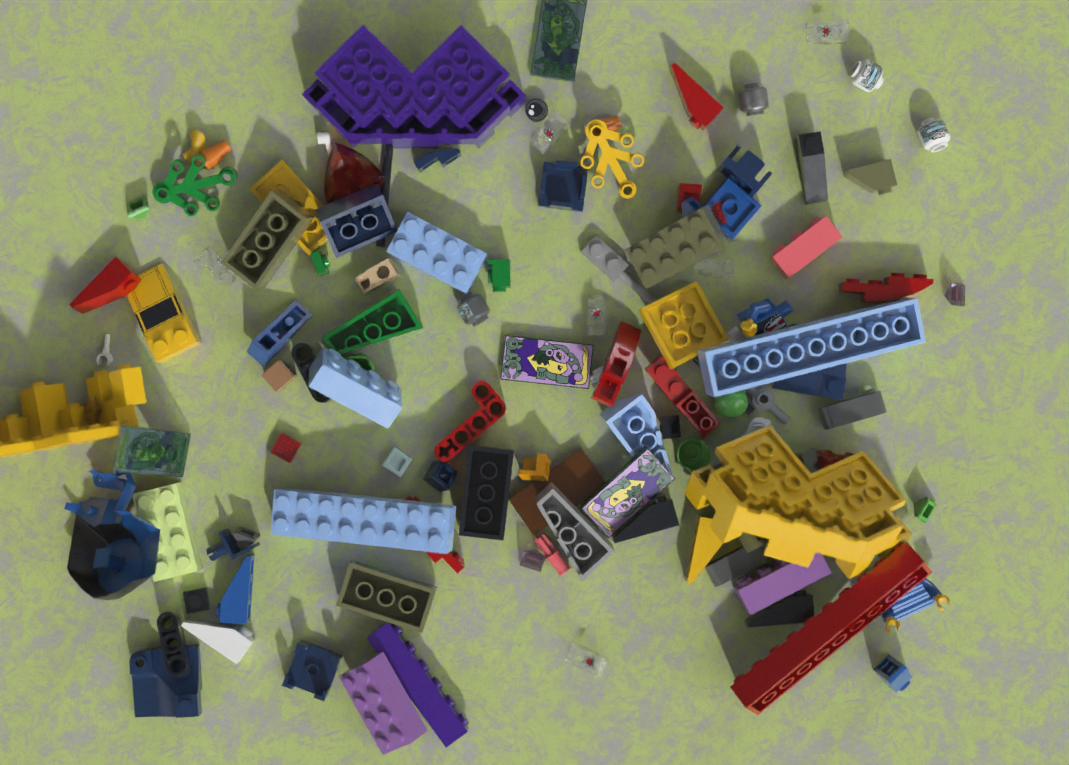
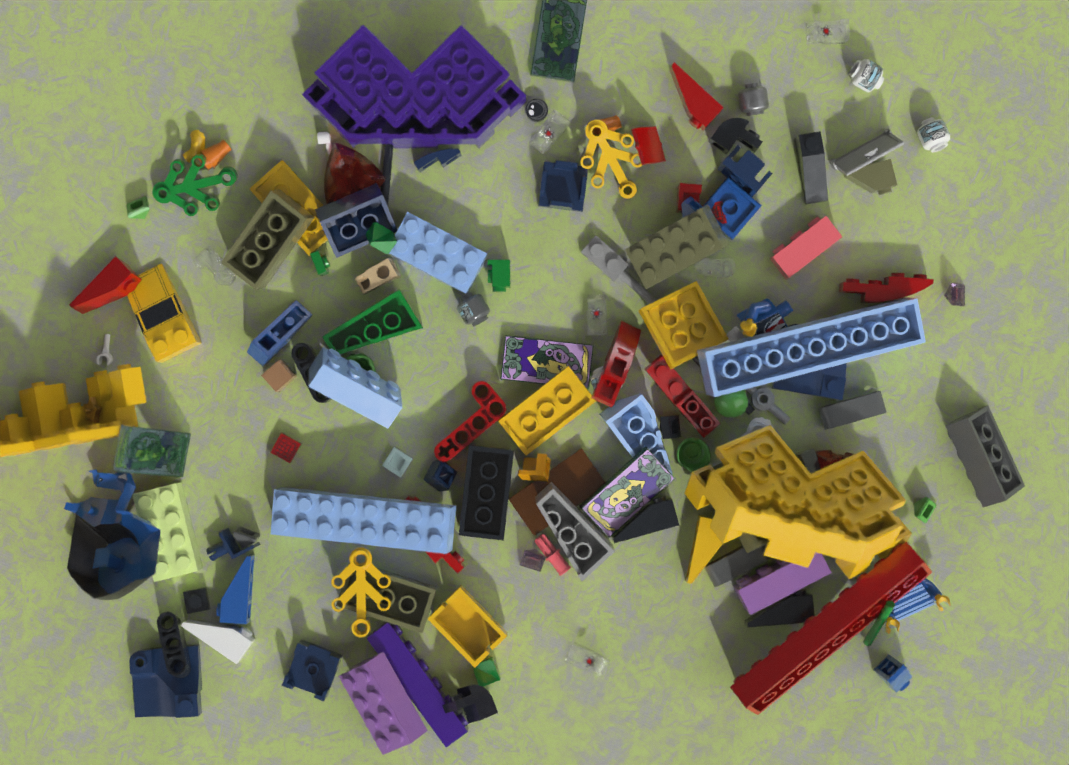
(361, 588): none -> yellow plant
(381, 238): none -> green slope
(467, 626): none -> yellow piece
(475, 702): none -> black brick
(486, 672): none -> green slope
(547, 410): none -> yellow plate
(648, 145): none -> red piece
(733, 130): none -> black brick
(867, 153): none -> light grey door
(879, 622): none -> green bar
(985, 456): none -> dark grey slope

